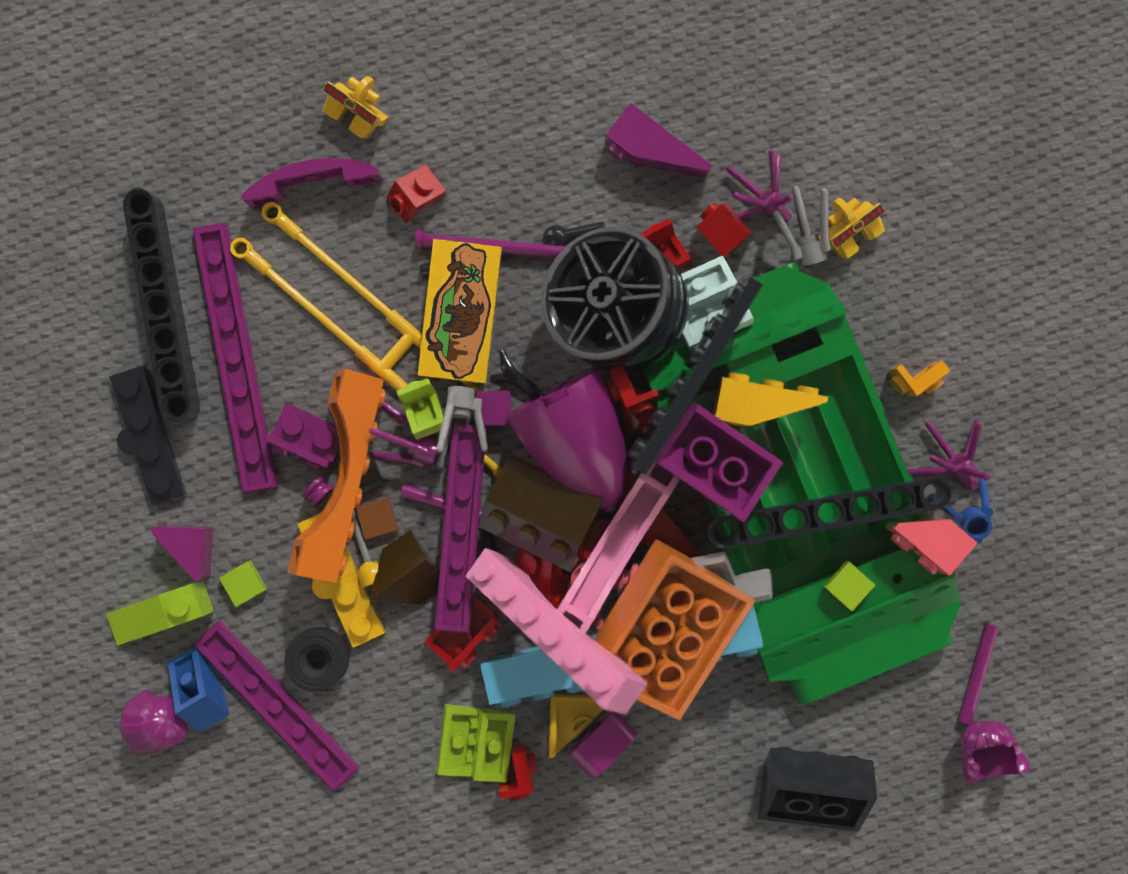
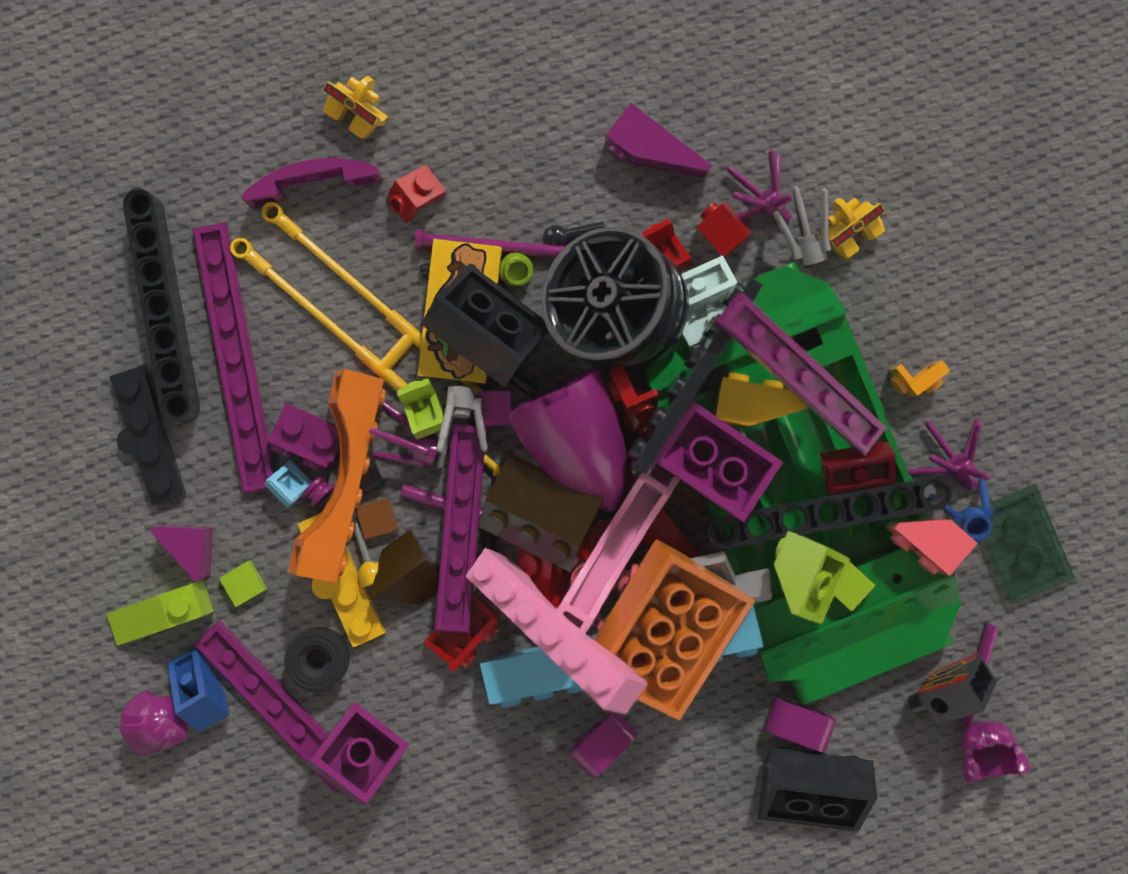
(288, 483): none -> medium azure tile
(357, 754): none -> magenta brick
(485, 324): none -> black slope
(491, 743): lime slope -> none
(516, 269): none -> lime plate
(525, 765): red bracket -> none
(569, 717): yellow tile -> none
(800, 373): none -> magenta tile
(800, 724): none -> magenta beam
(808, 575): none -> lime slope
(850, 471): none -> dark red slope
(955, 690): none -> black torso
(1025, 545): none -> clear green tile

